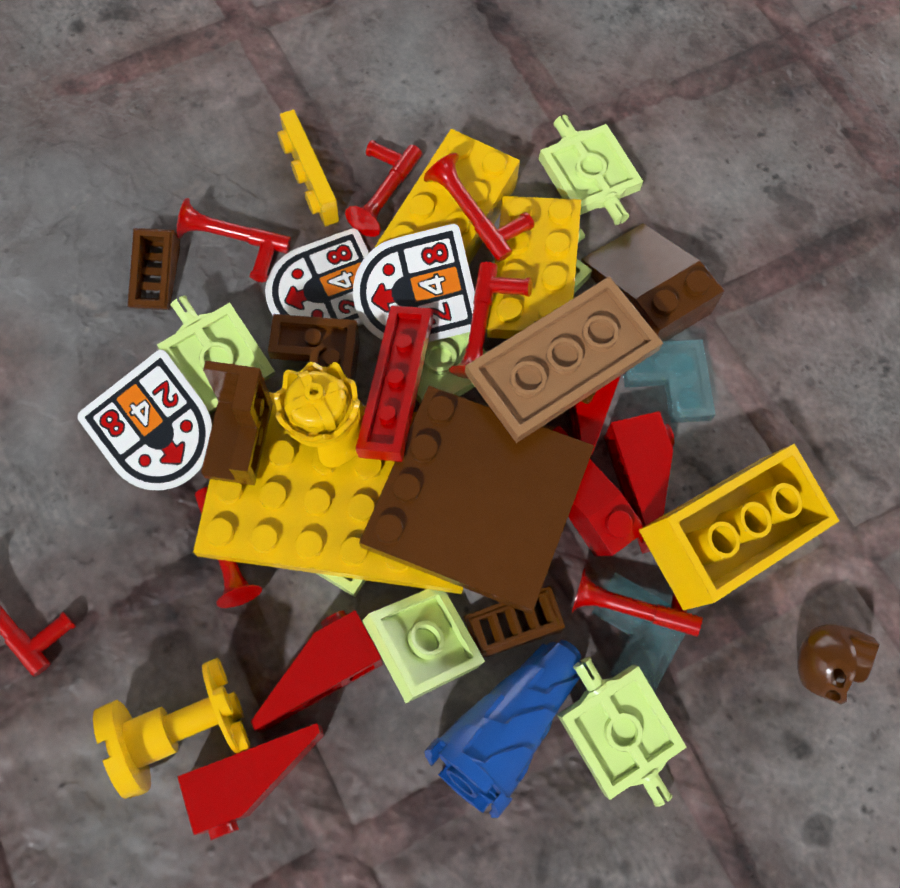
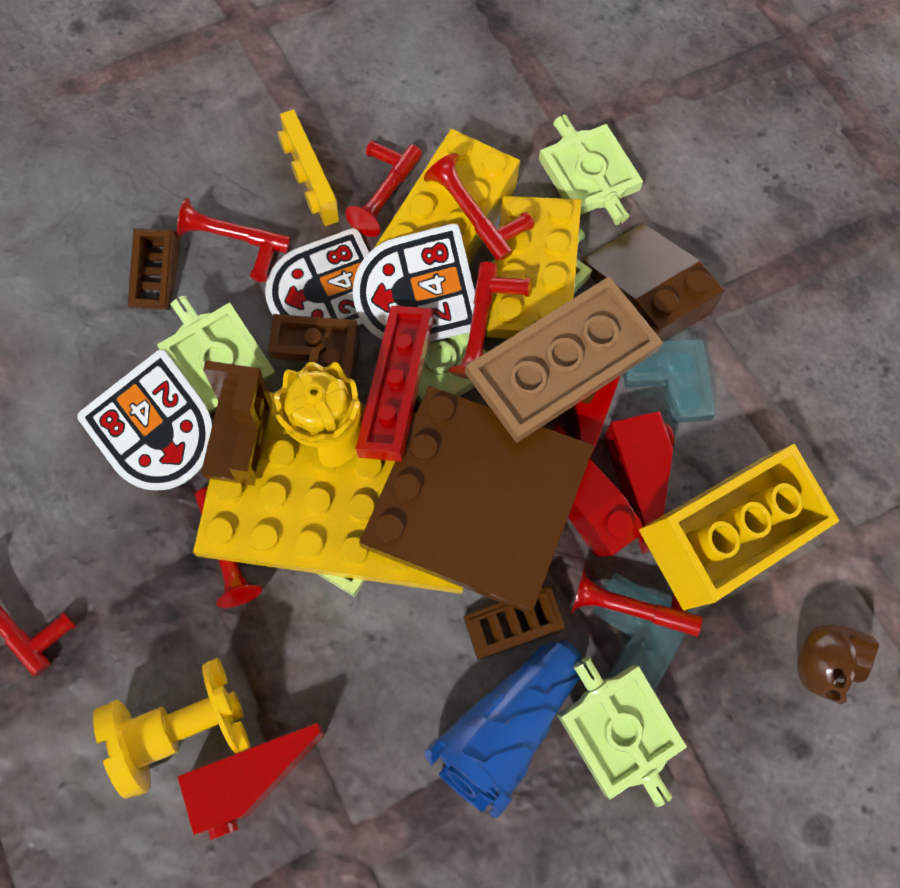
(326, 664): red slope -> none
(423, 642): yellowish green plate -> none

